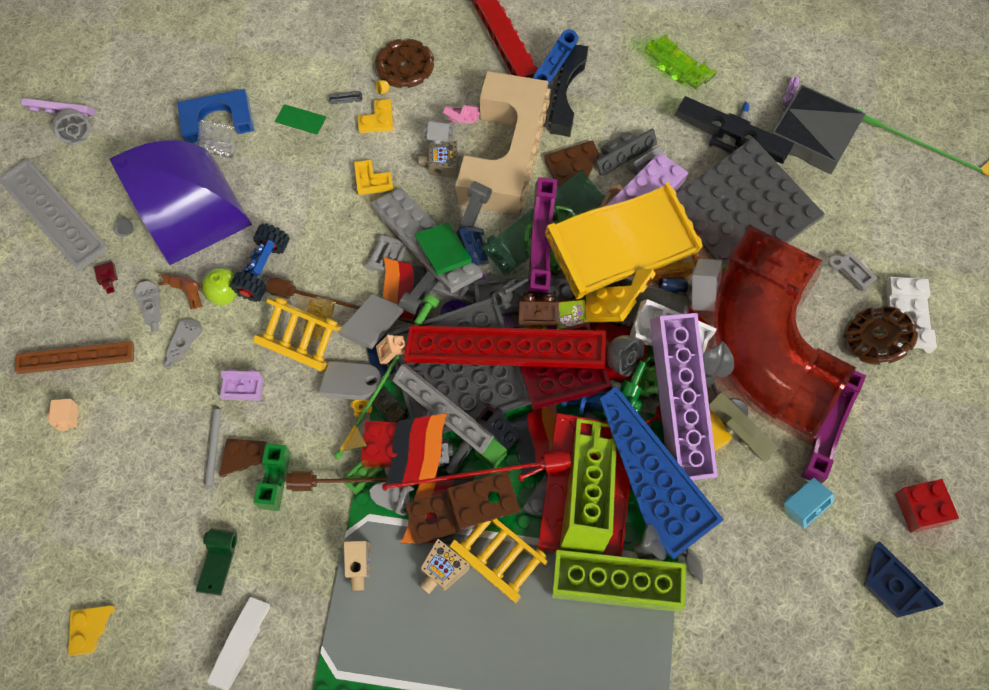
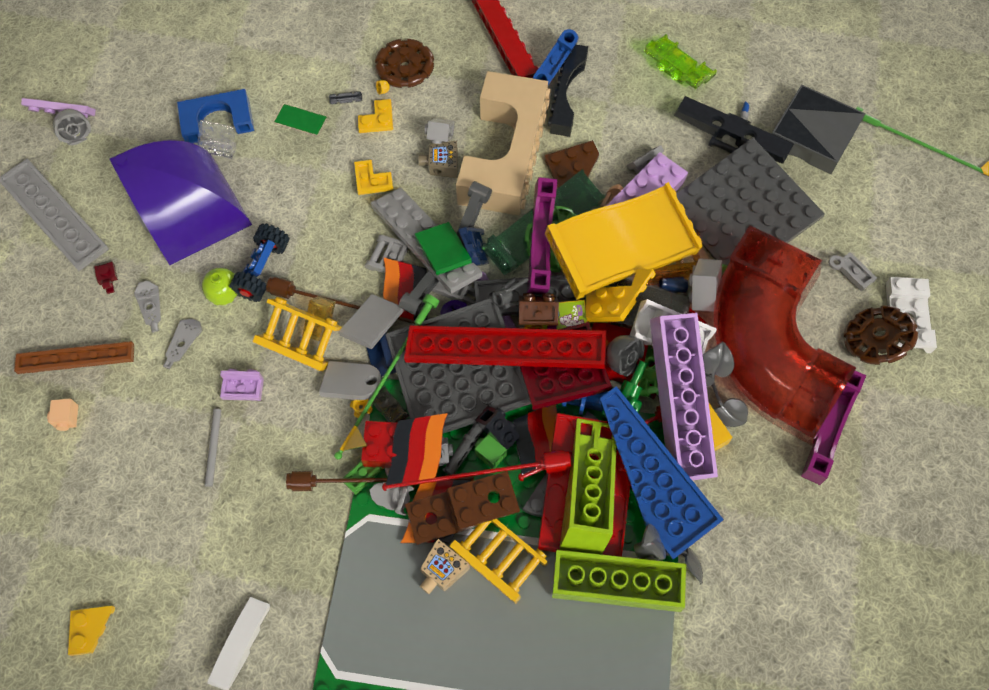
(124, 227): dark grey piece -> none
(187, 286): dark orange arm -> none
(220, 552): dark green door -> none
(240, 455): reddish brown wing -> none
(270, 491): green arch -> none
(355, 553): tan torso -> none
(390, 347): light nougat bracket -> none
(438, 404): light grey plate -> none
(467, 114): bright pink bracket -> none
(624, 149): dark grey bracket -> none
(742, 426): olive bracket -> none
(790, 90): lavender axle -> none
(808, 502): medium azure brick -> none
(896, 585): dark blue wing -> none
(926, 505): red brick -> none

